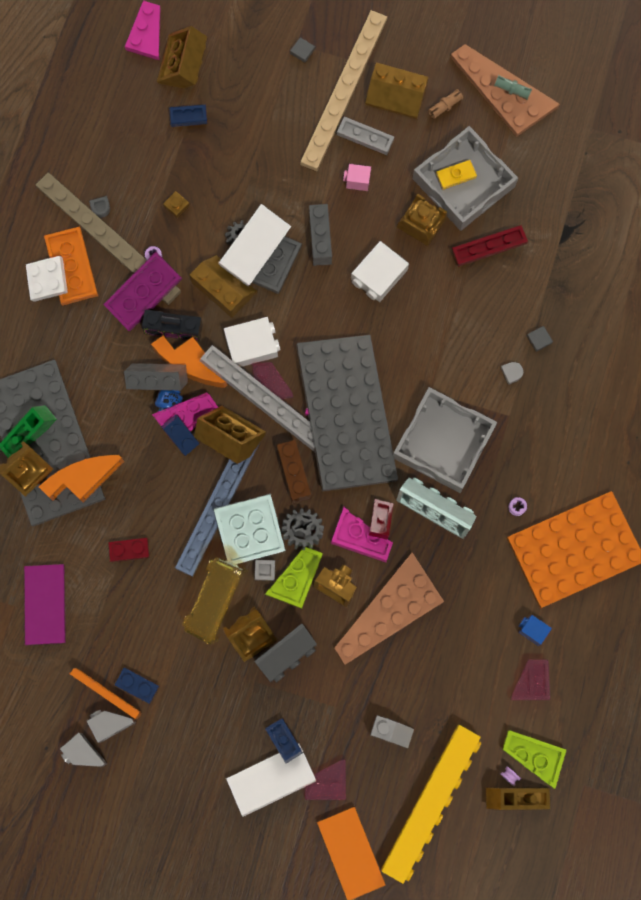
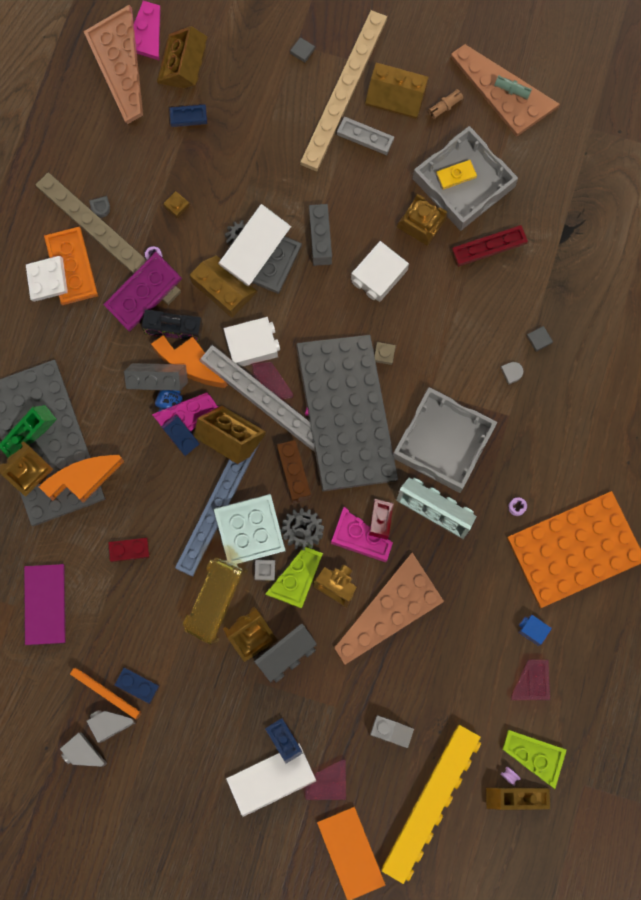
(116, 54): none -> nougat wing
(357, 177): bright pink brick -> none
(384, 353): none -> dark tan plate

